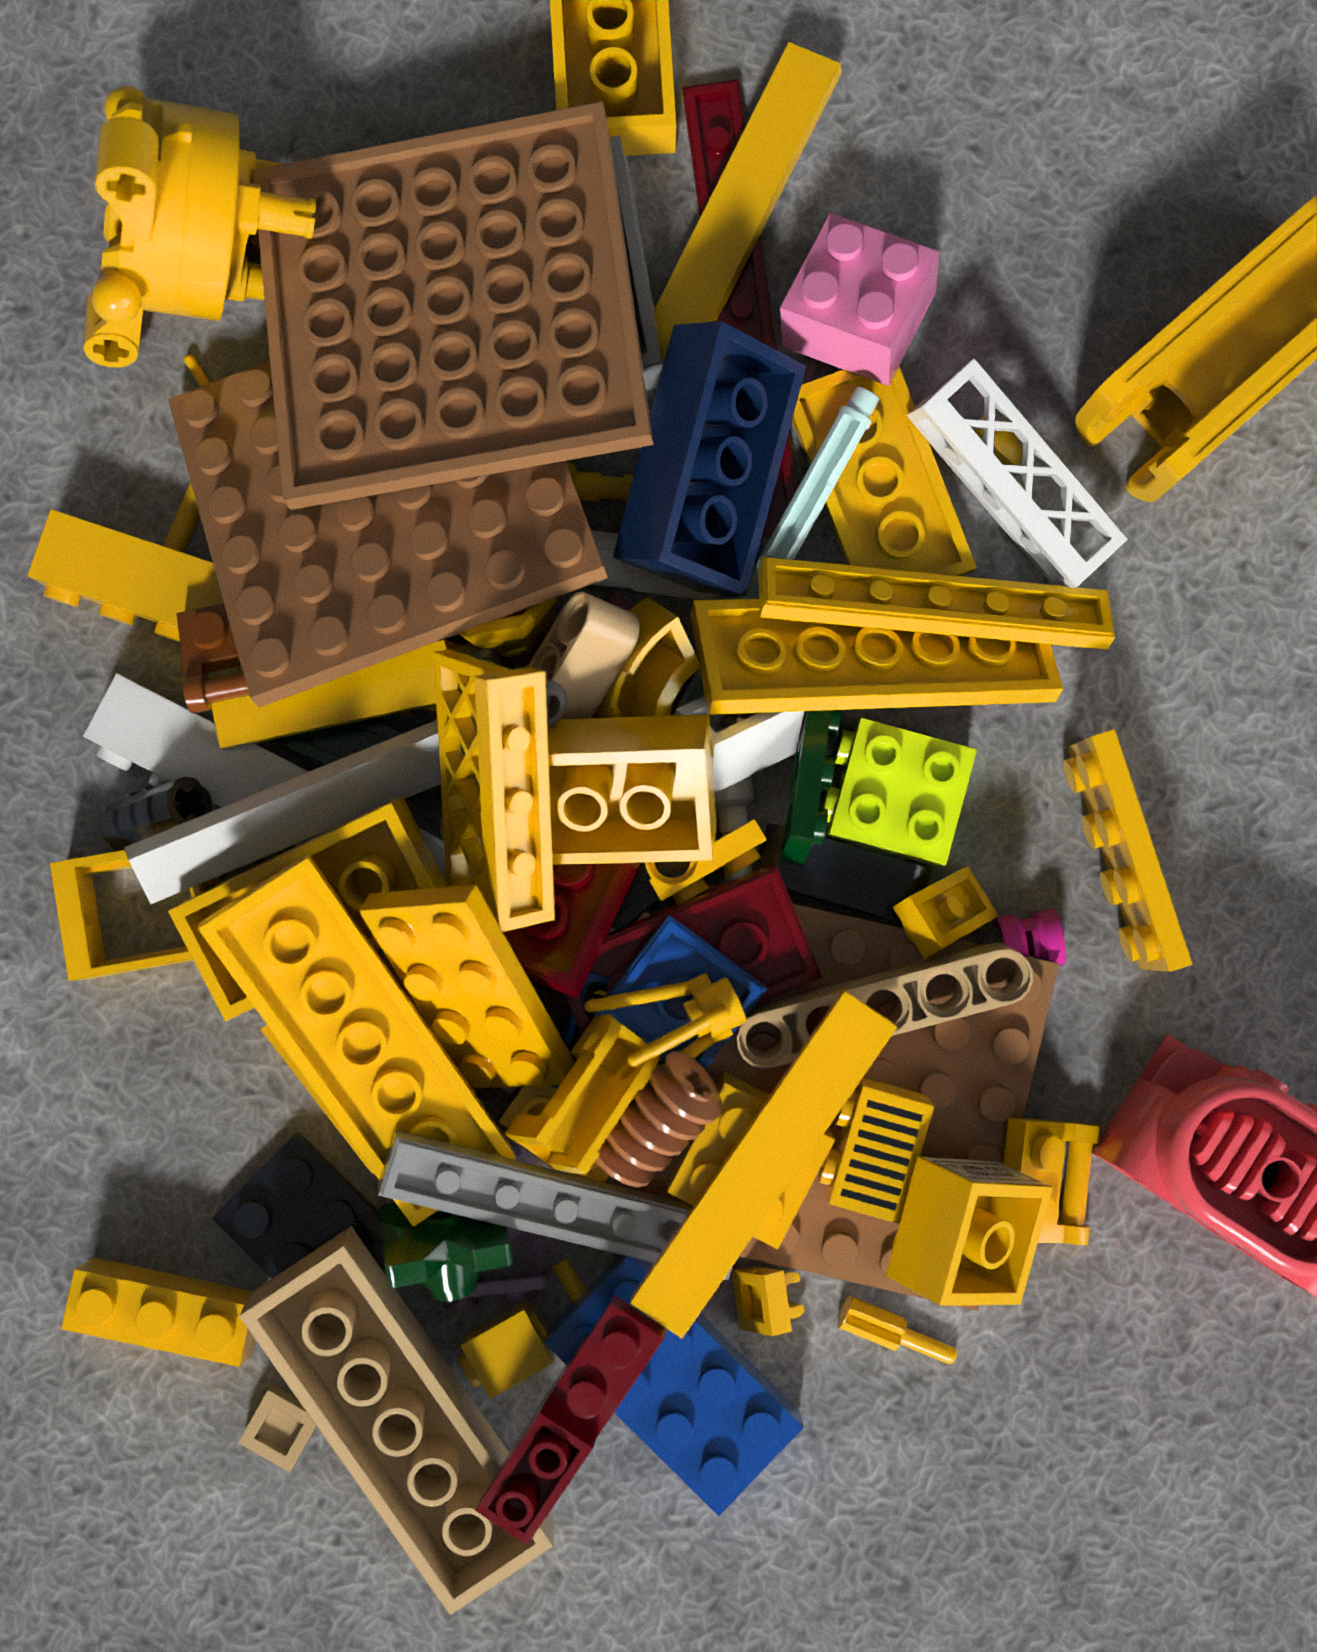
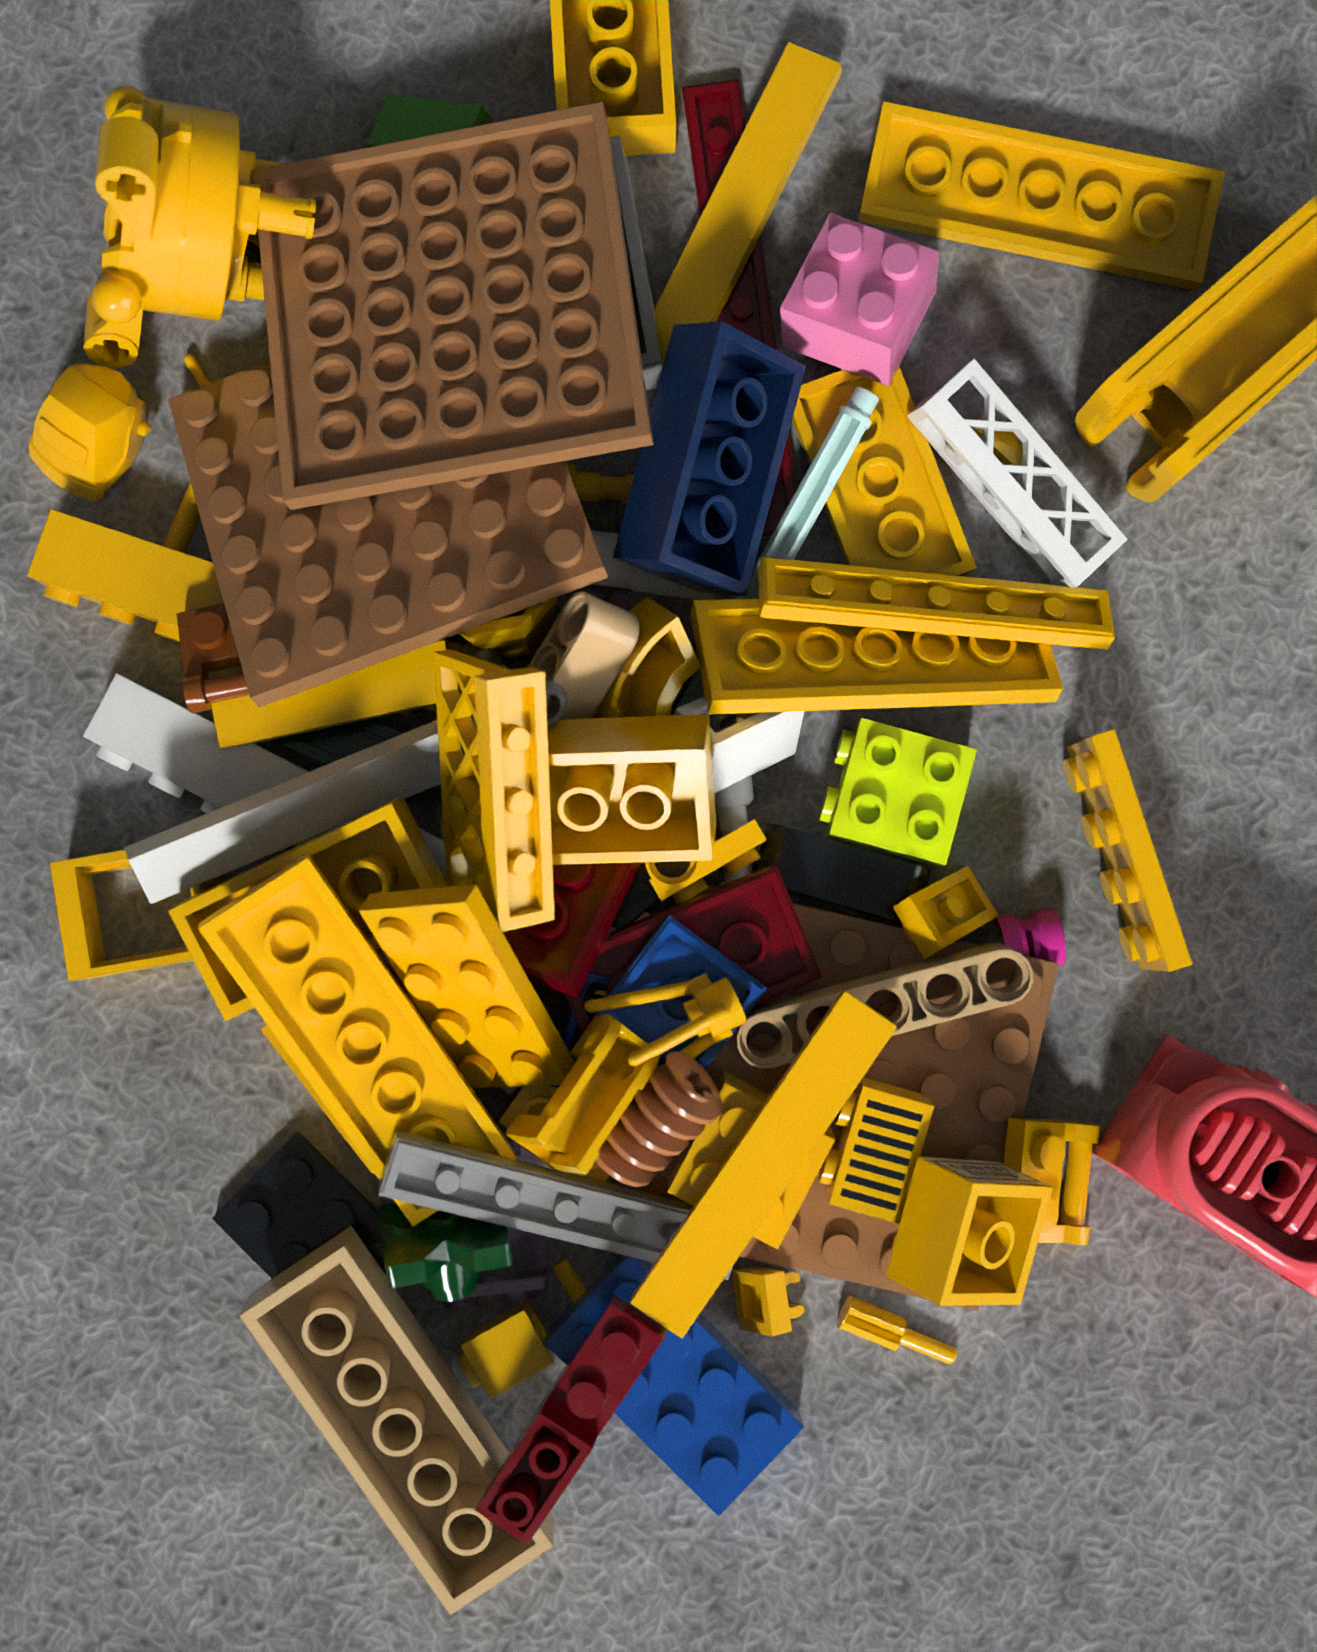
(88, 430): none -> yellow helmet
(153, 811): black axle -> none
(159, 1311): yellow brick -> none
(279, 1429): tan plate -> none
(412, 118): none -> bright green tile
(810, 775): dark green plate -> none
(1041, 196): none -> yellow plate

